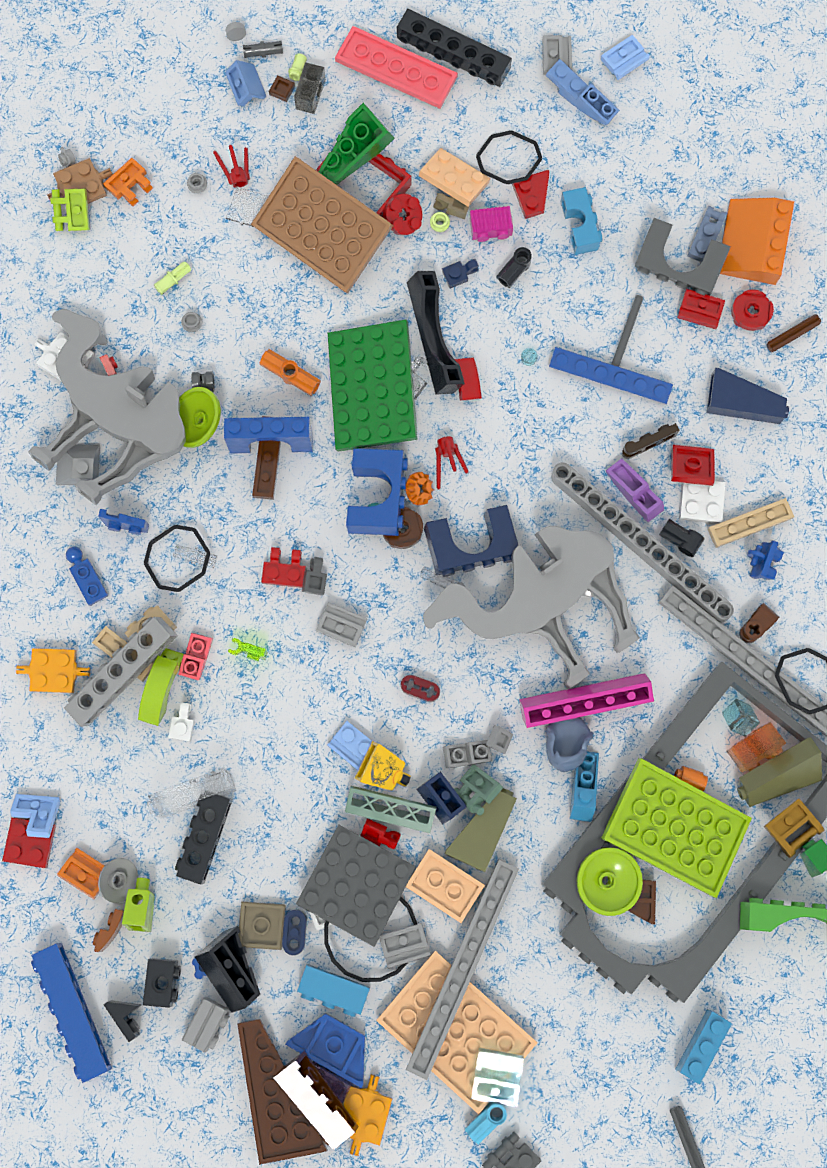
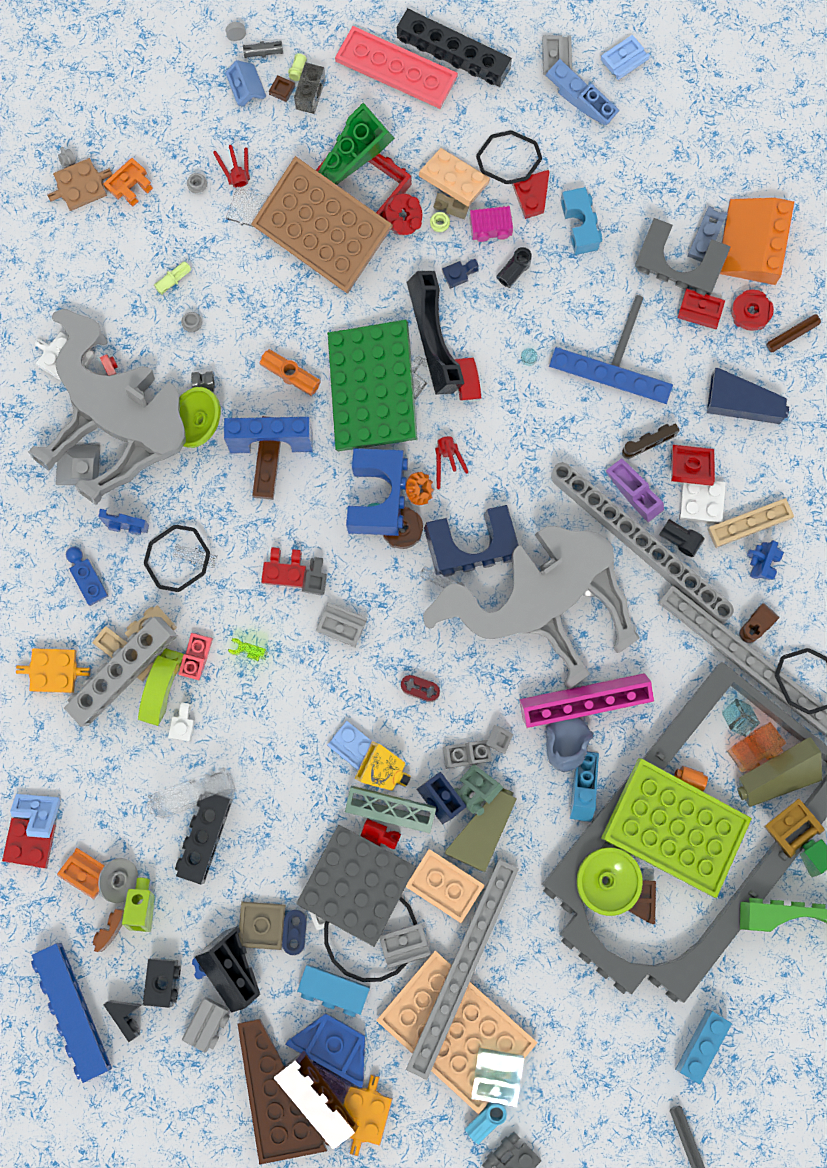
(76, 209): lime plate -> none

